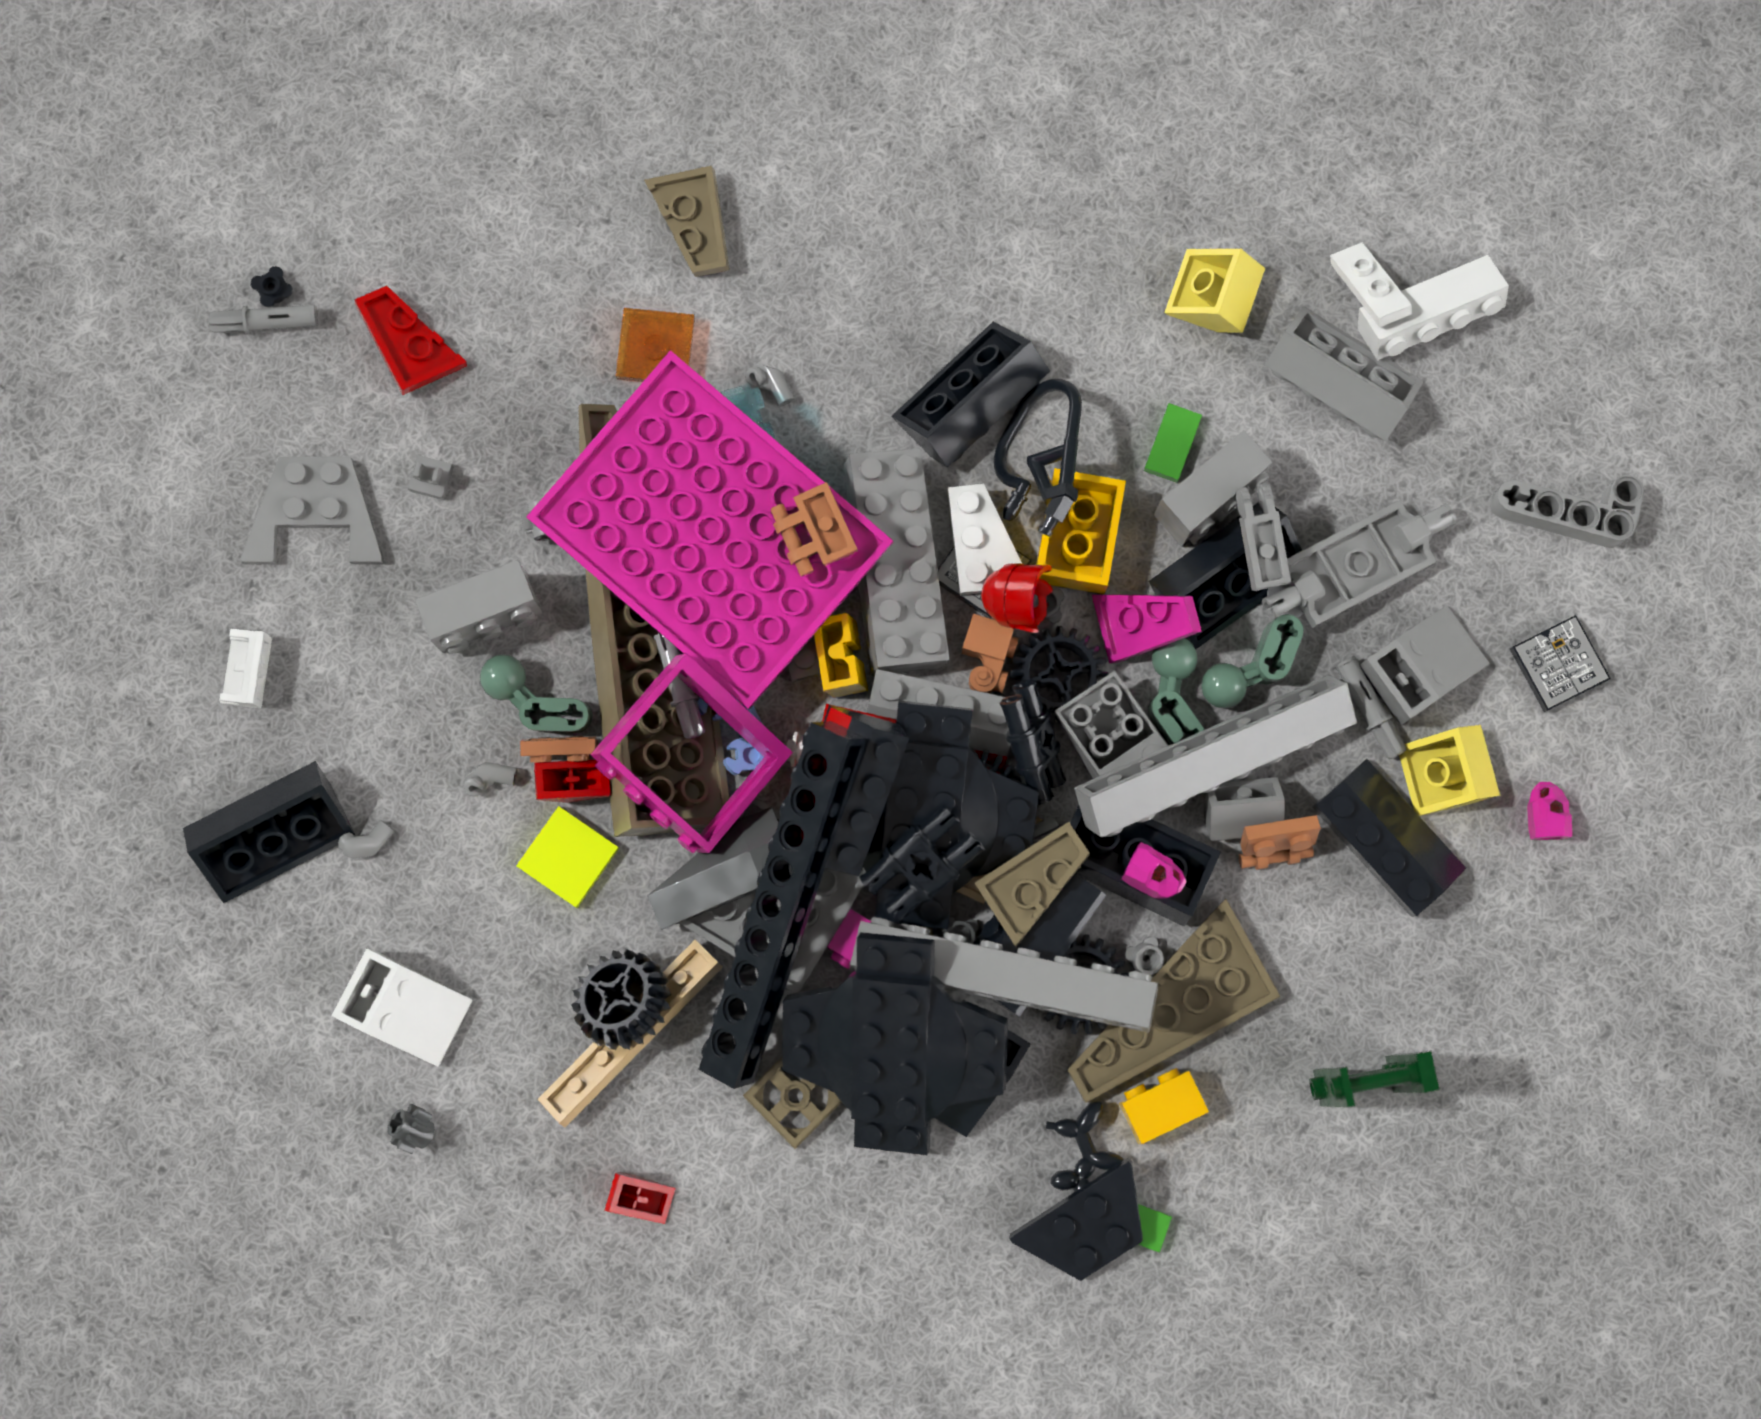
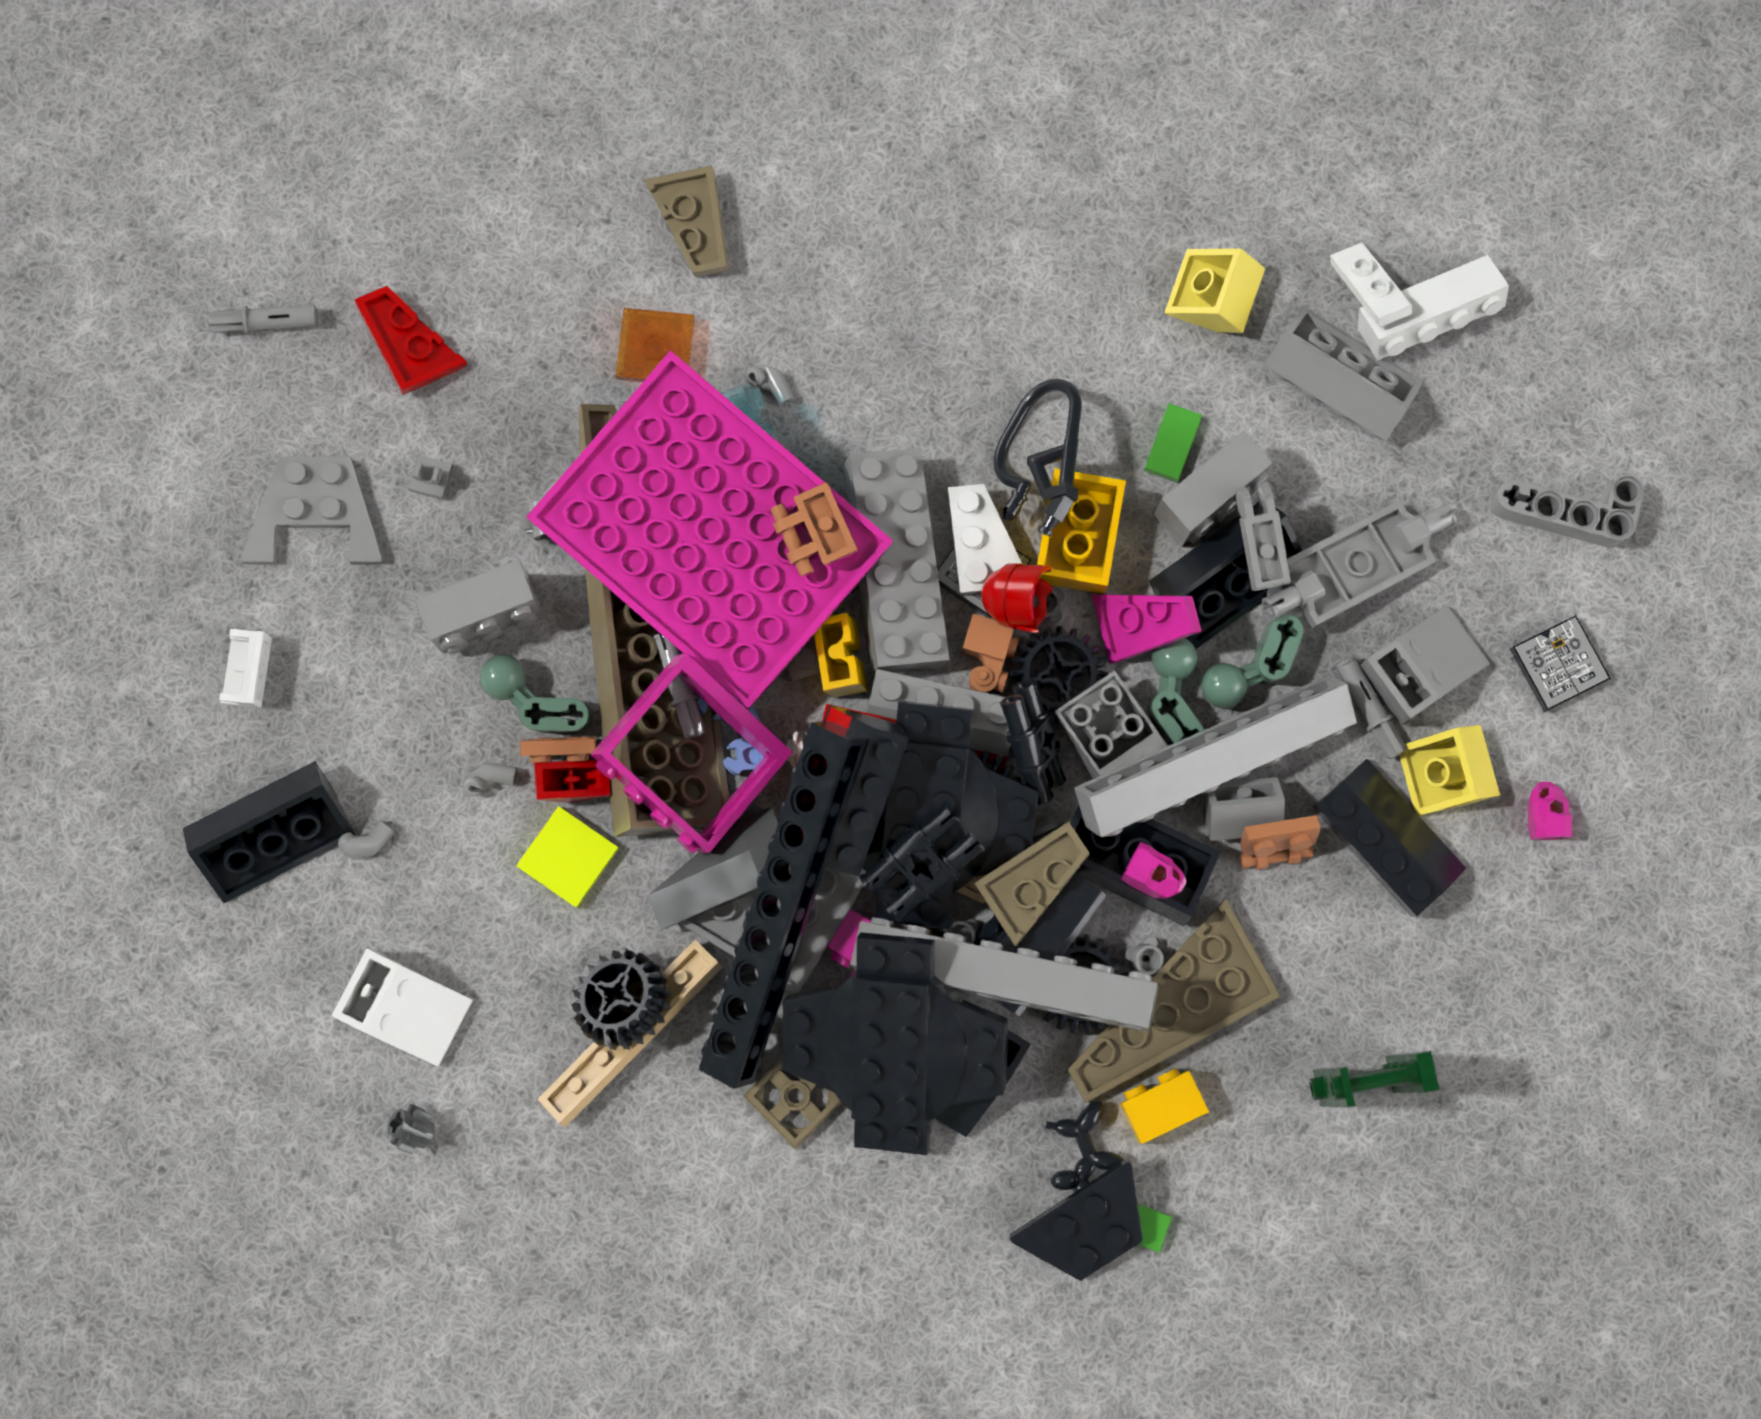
(279, 293): black plate -> none
(639, 1198): slope -> none
(971, 393): black slope -> none

